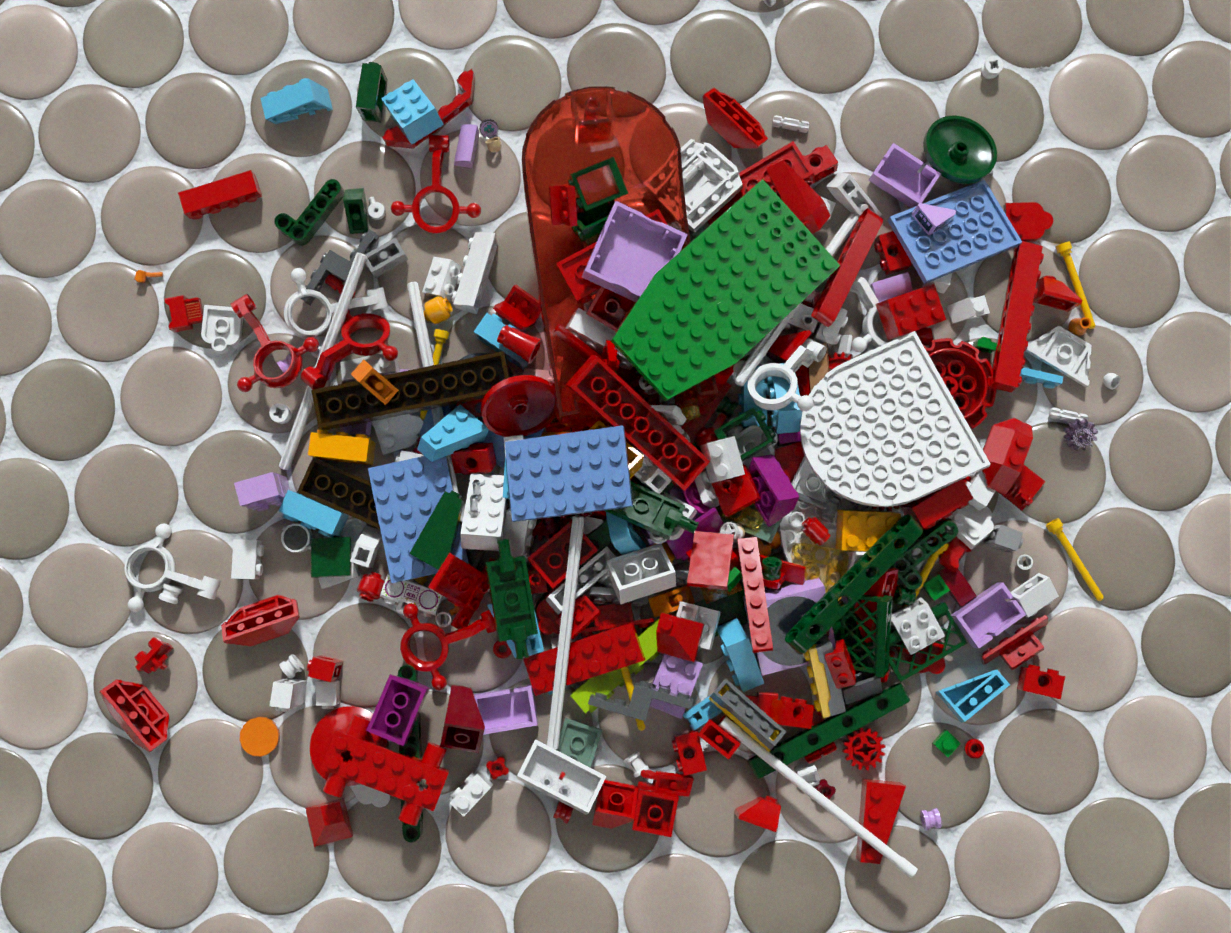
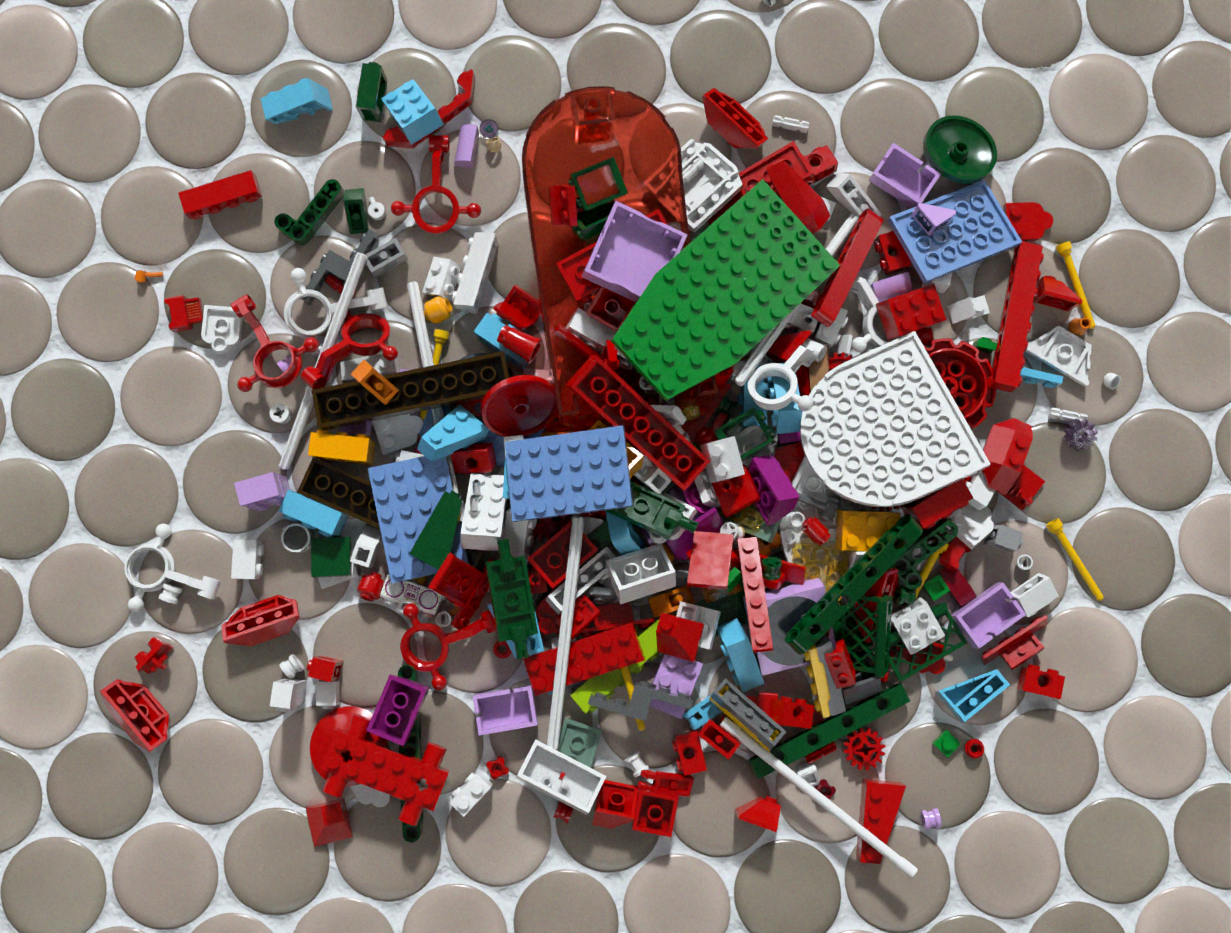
(259, 736): orange tile -> none
(463, 721): dark red slope -> none
(989, 71): white wheel -> none

